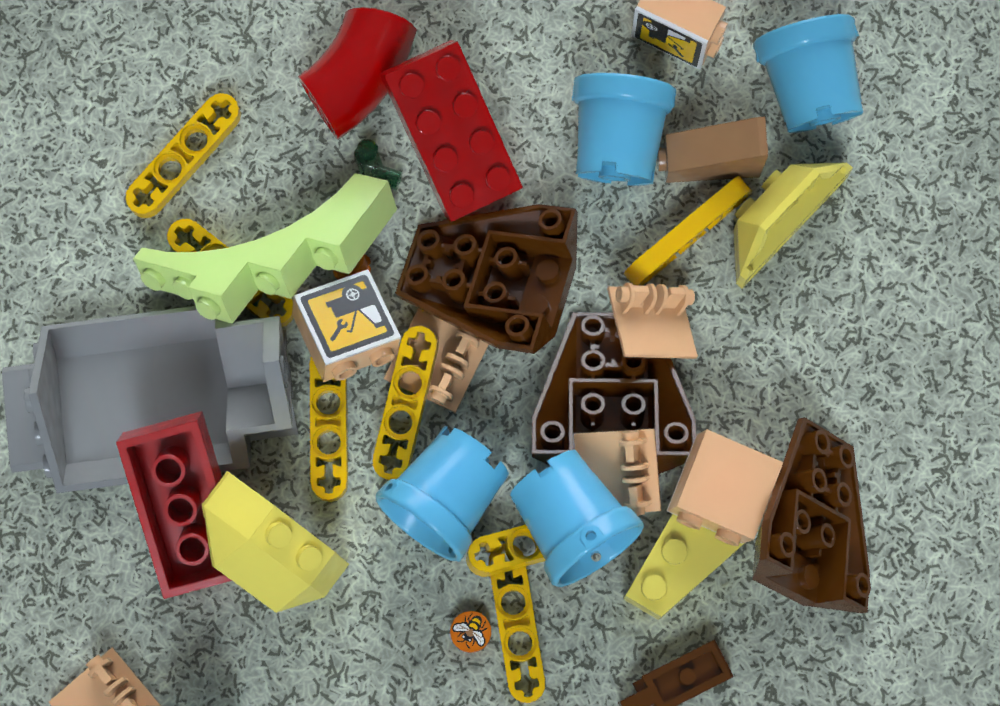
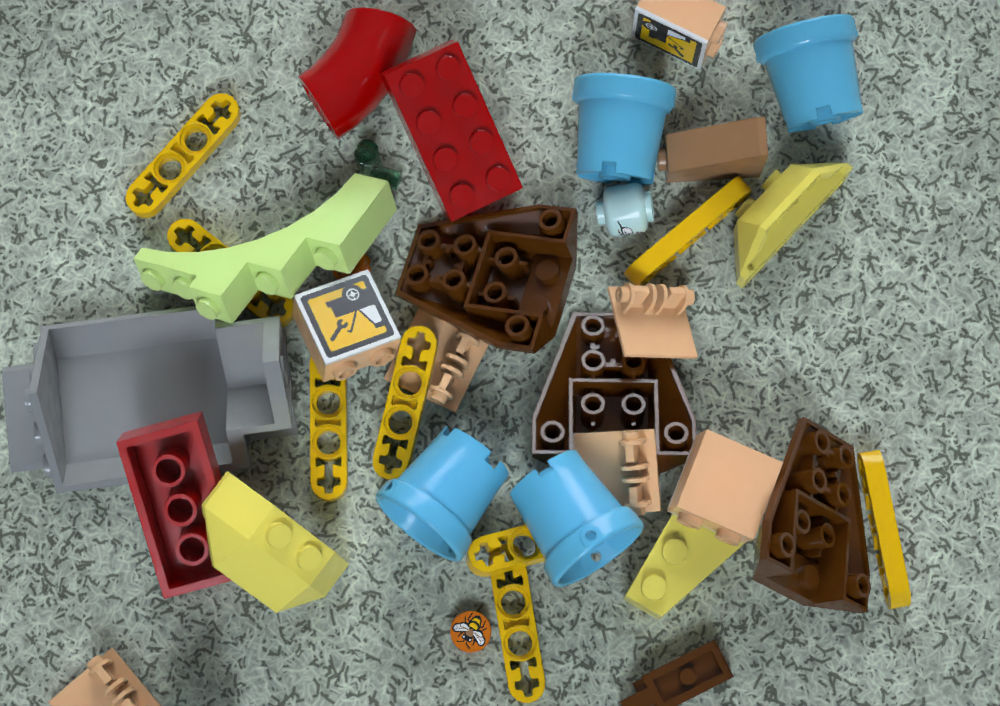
(625, 209): none -> light aqua head
(884, 529): none -> yellow beam

